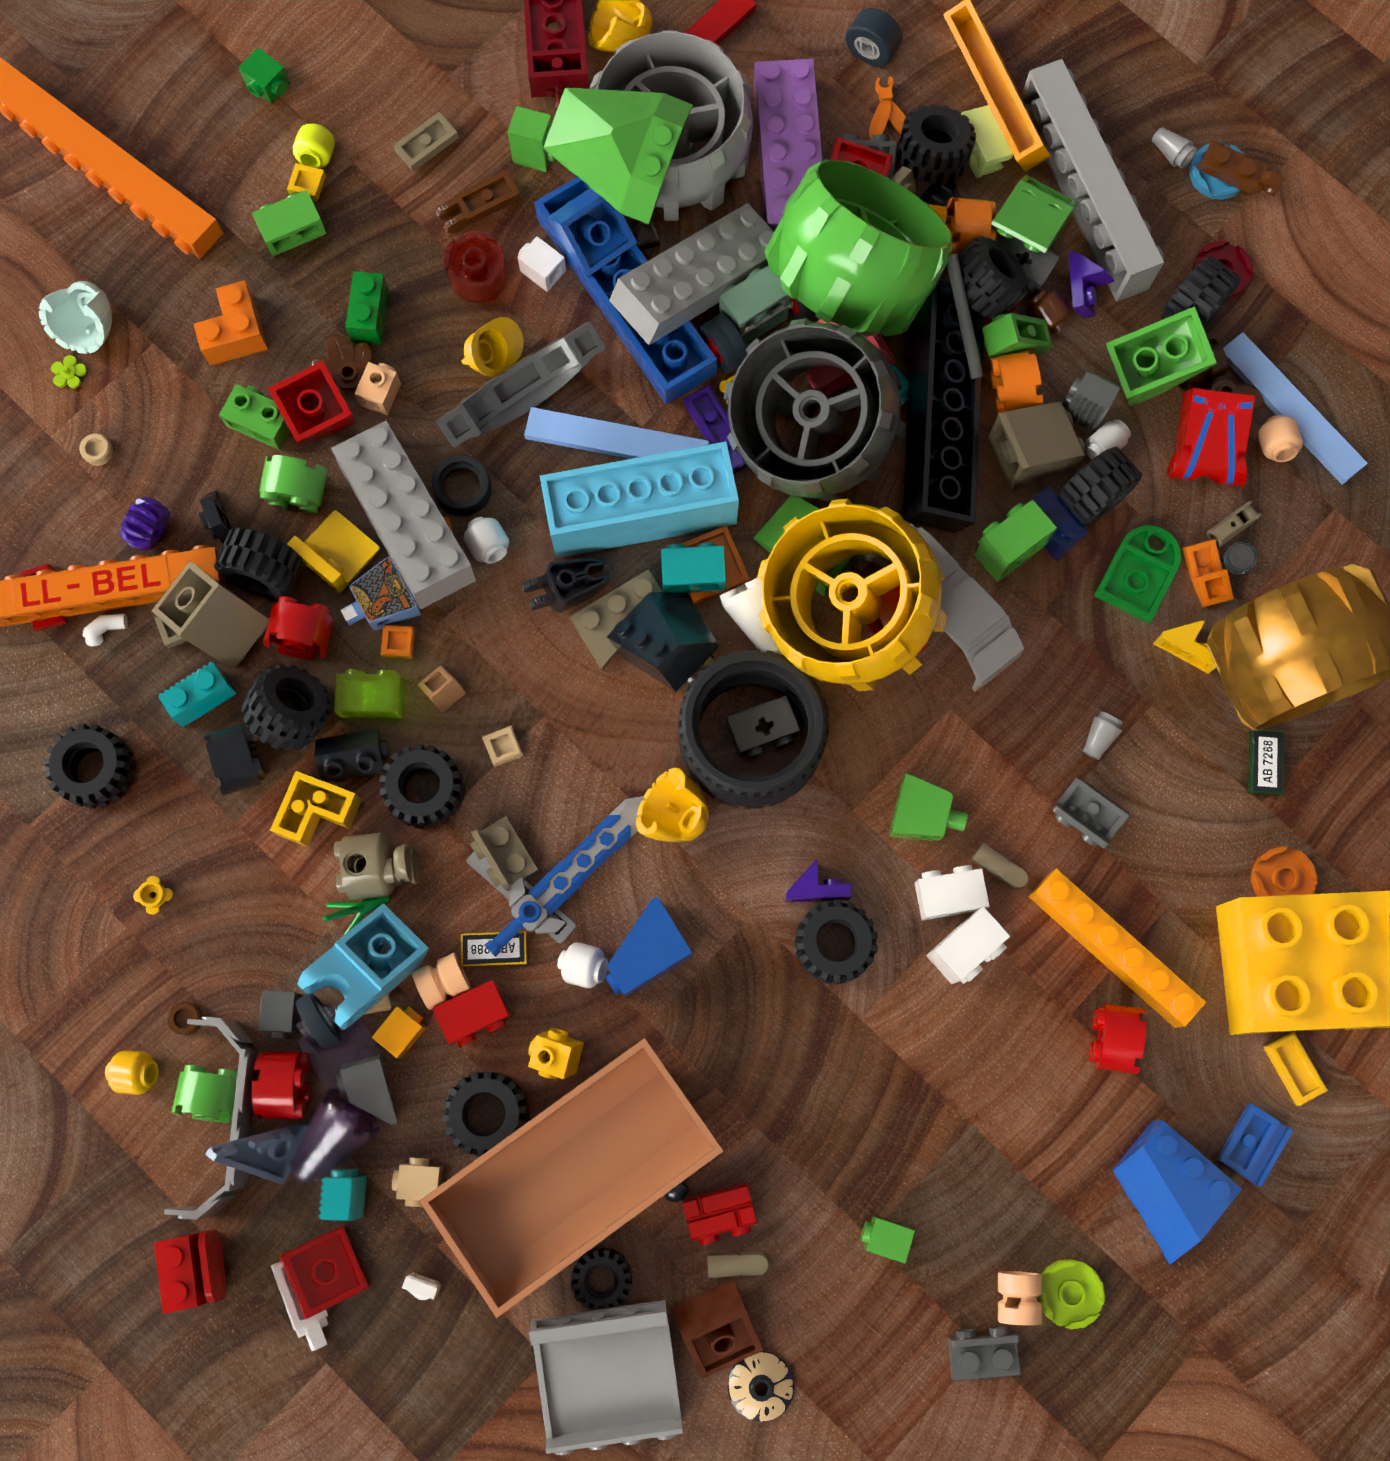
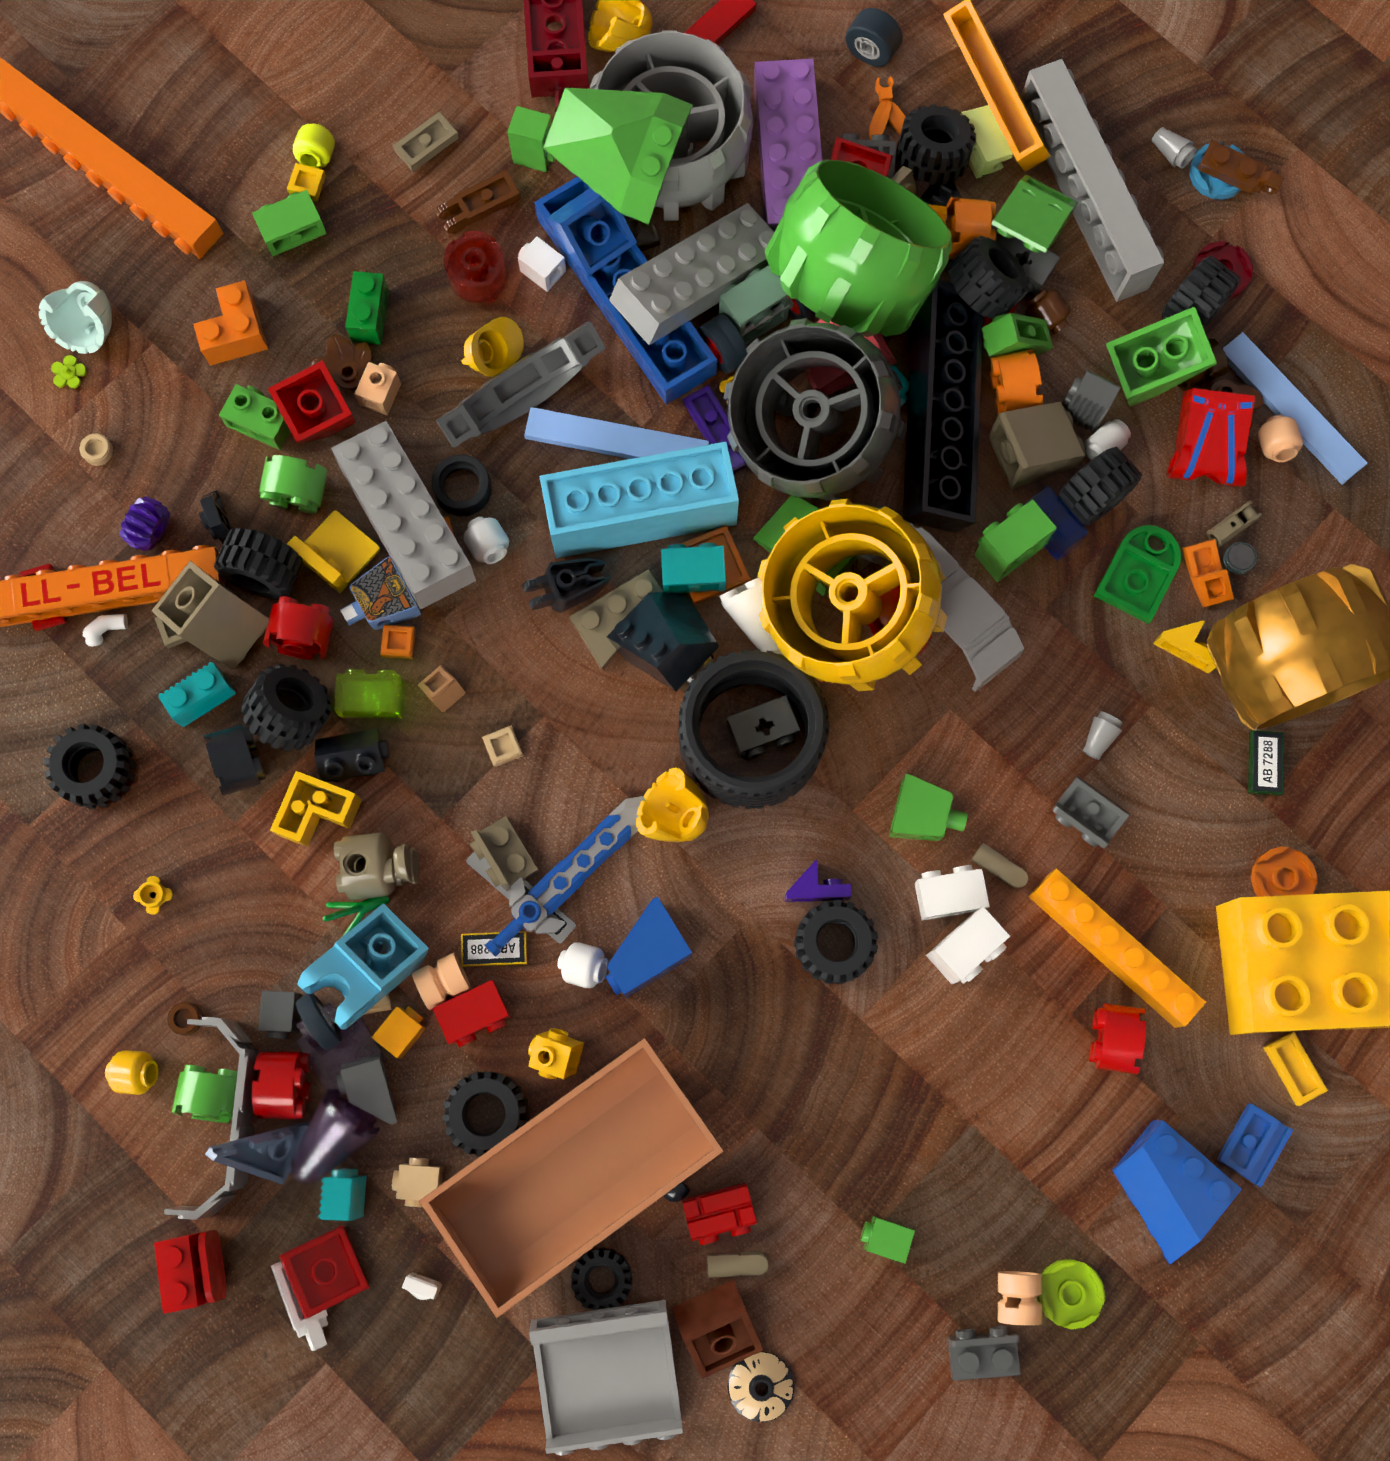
(264, 76): green brick -> none
(407, 765): black tyre -> none
(964, 316): dark grey bar -> none
(1084, 277): dark purple slope -> none

